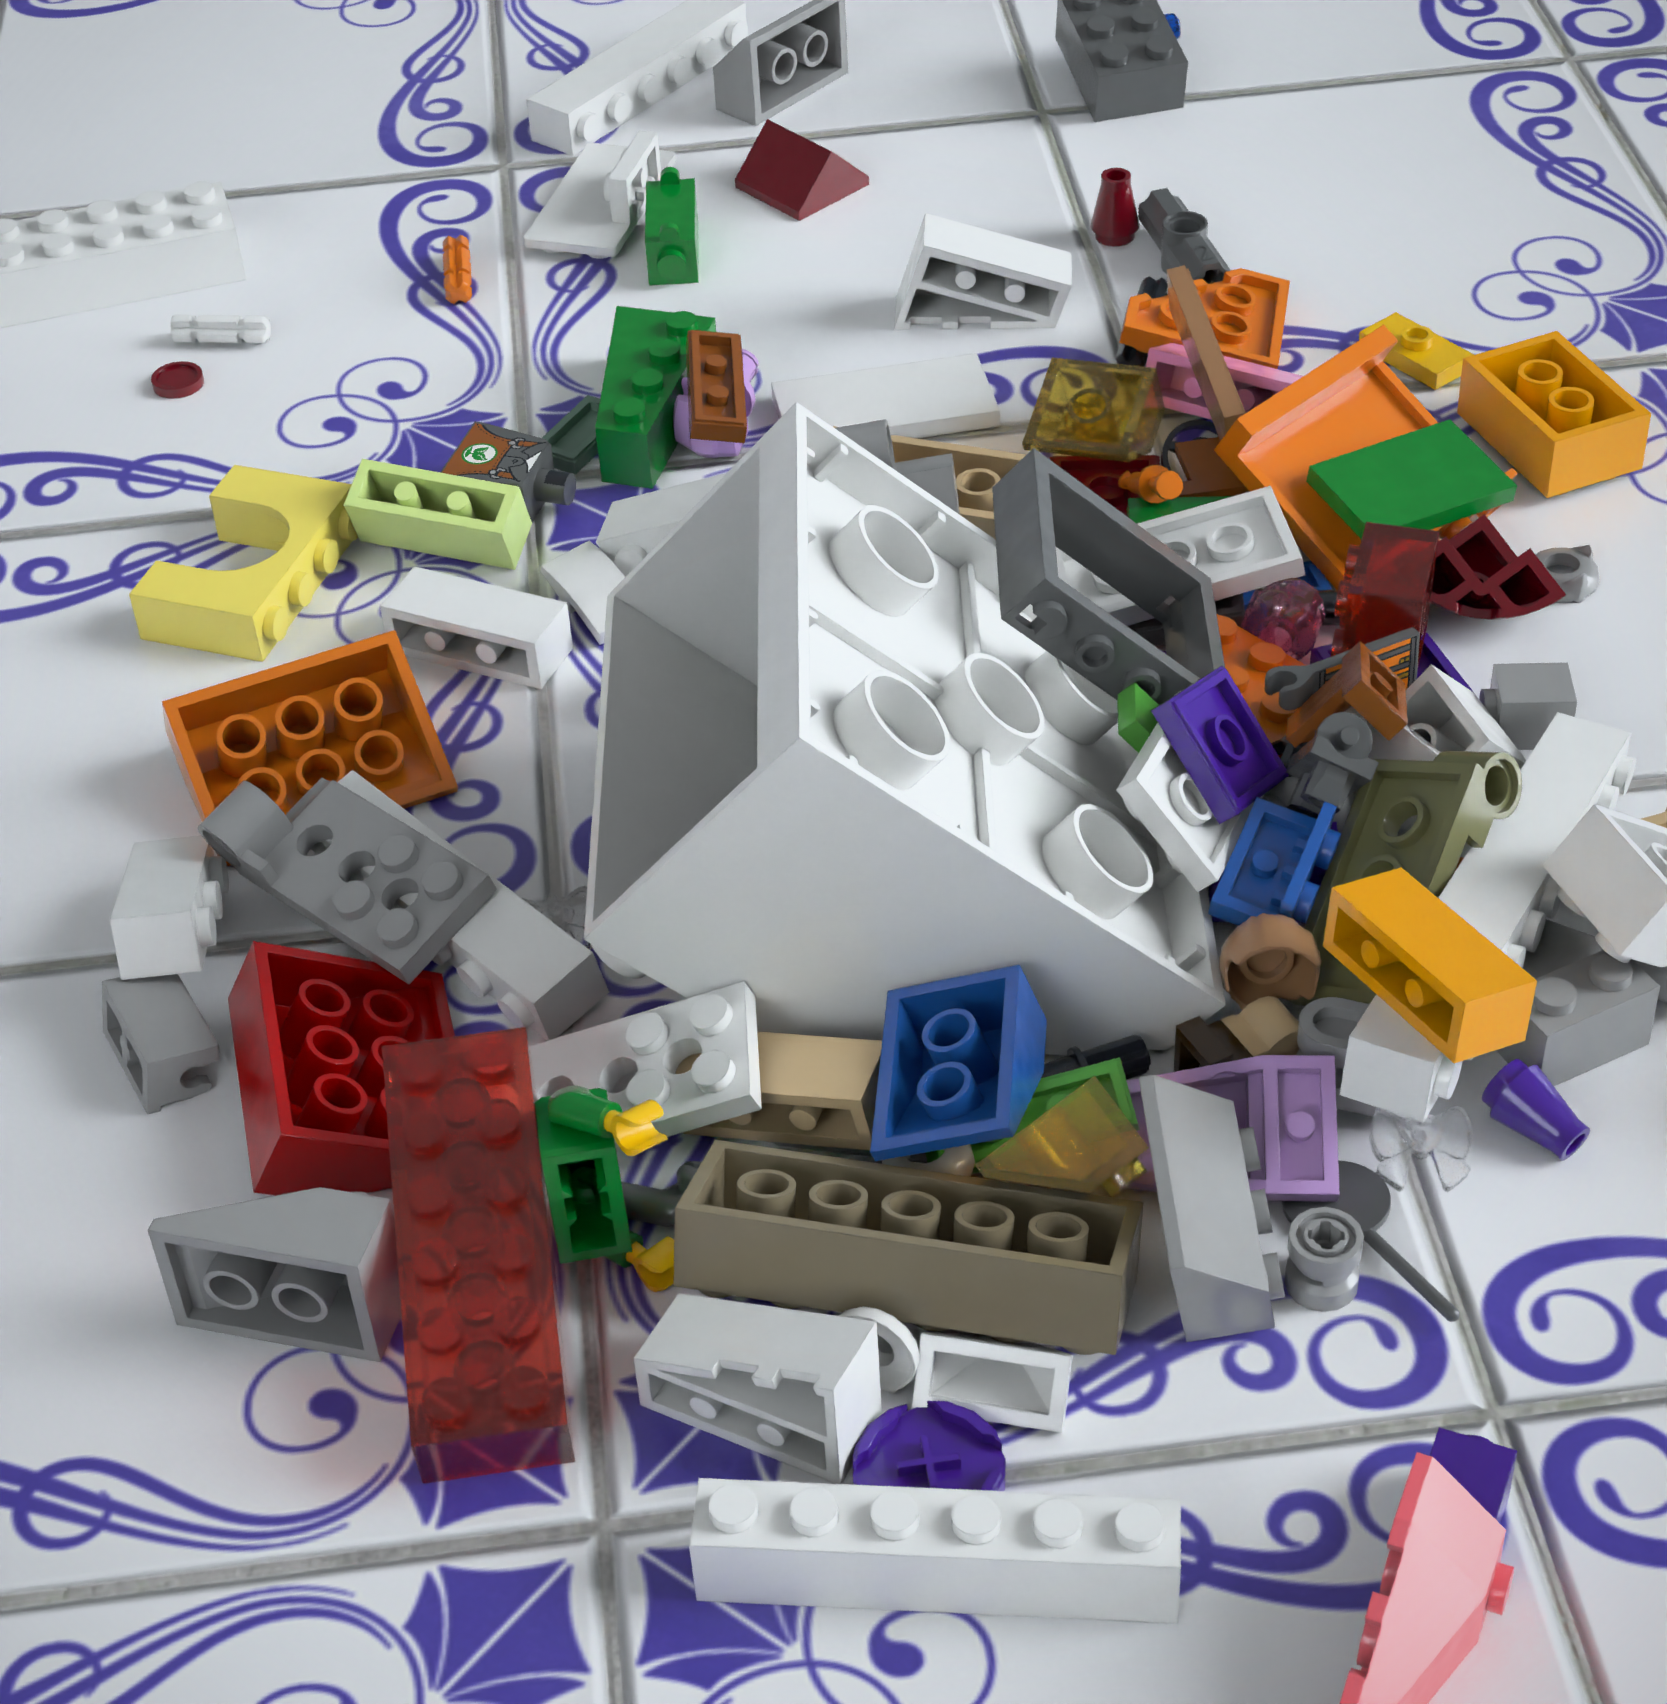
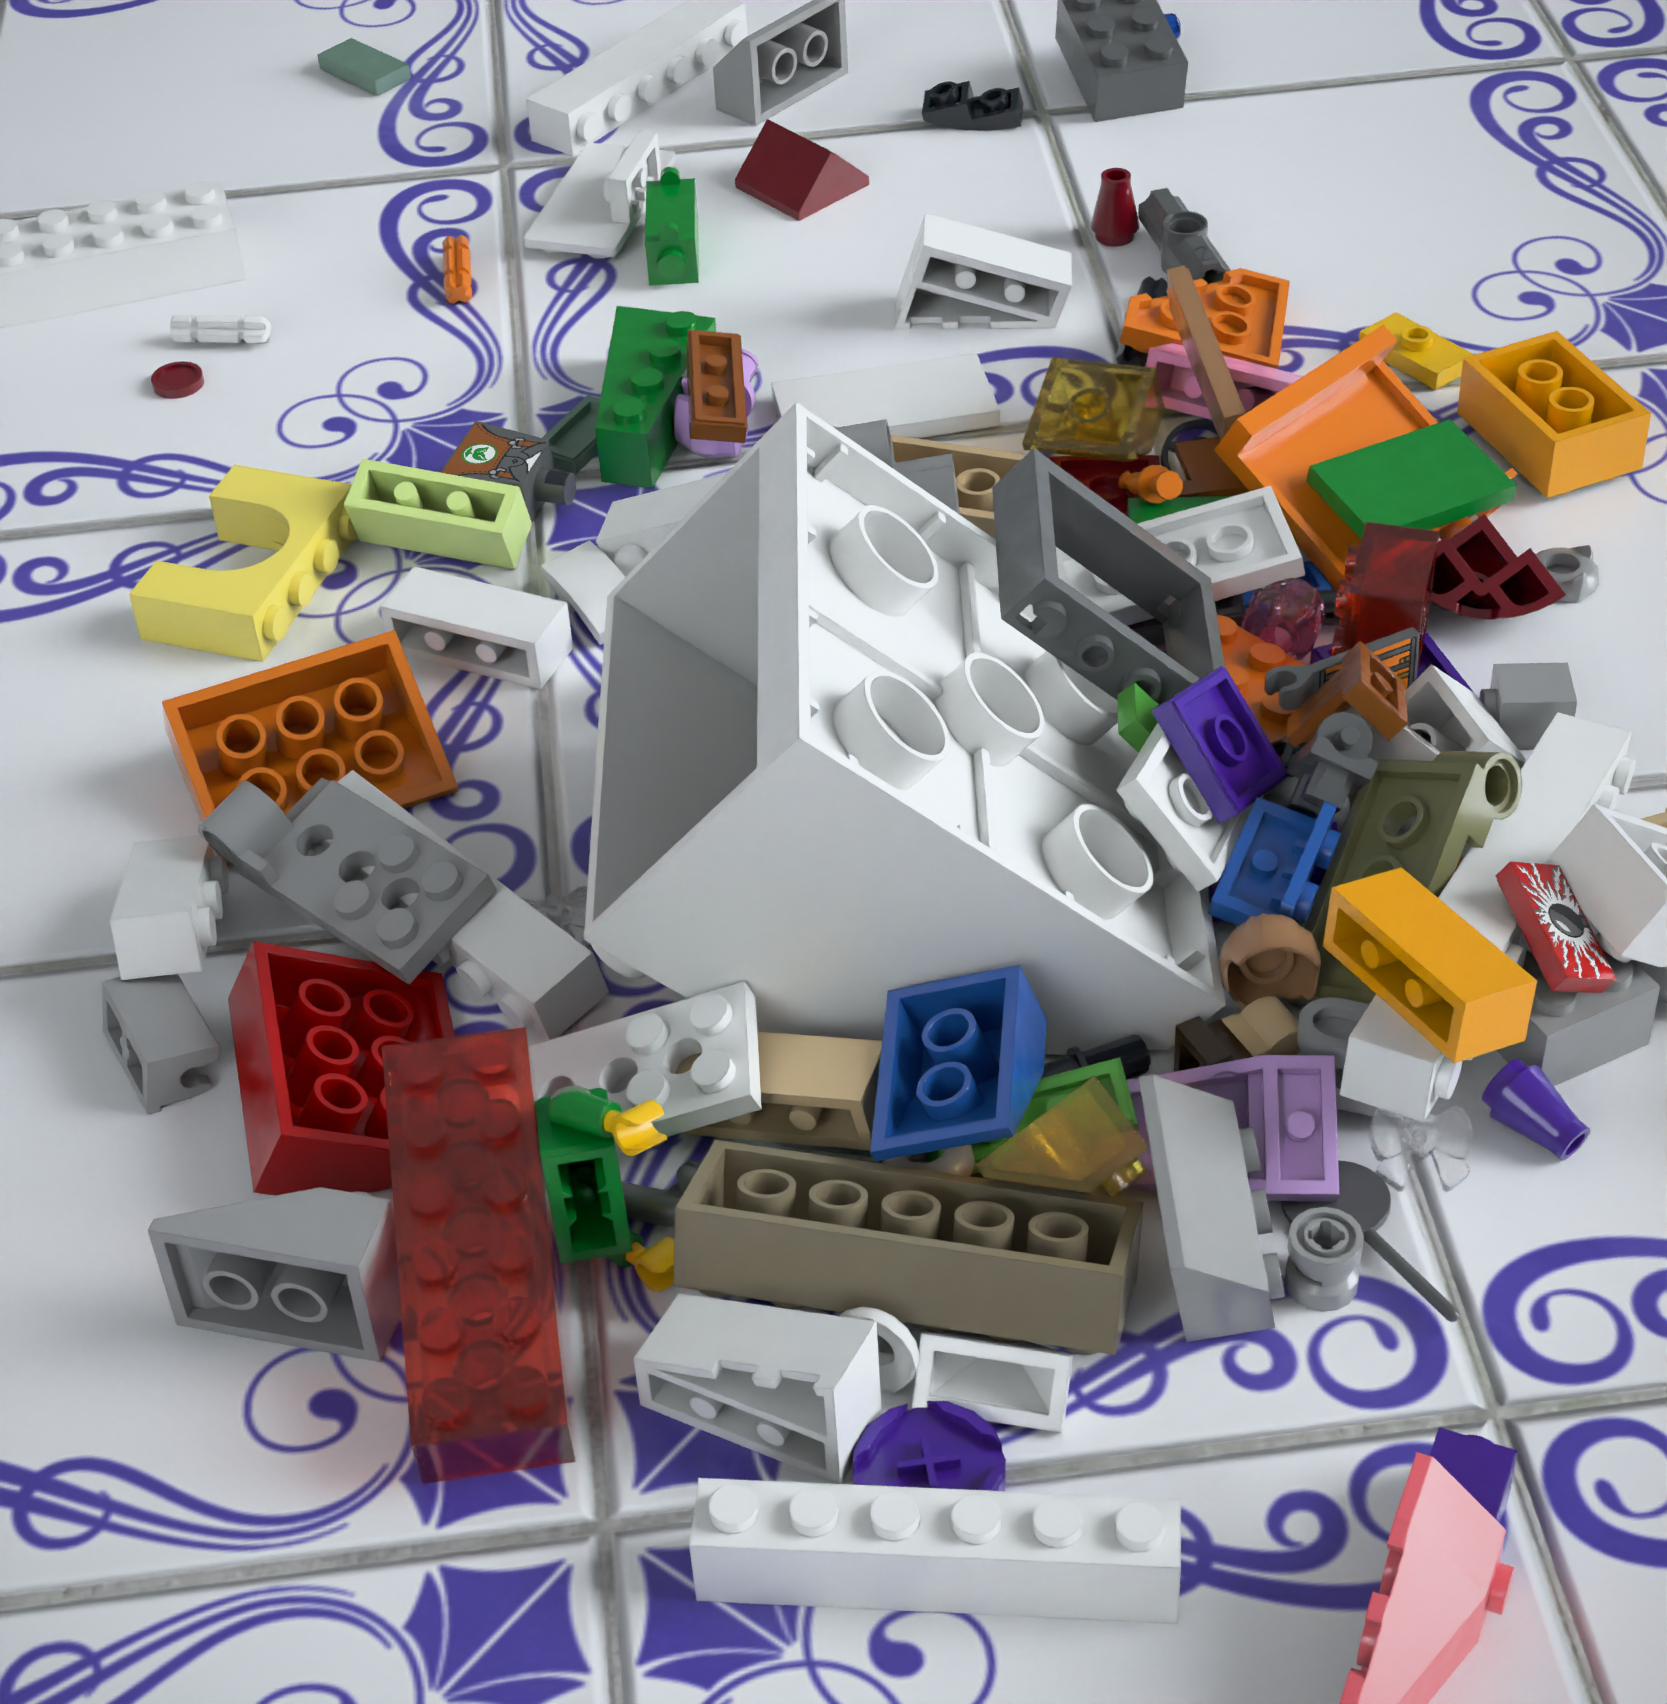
(364, 66): none -> sand green tile
(957, 108): none -> black slope
(1555, 928): none -> red tile

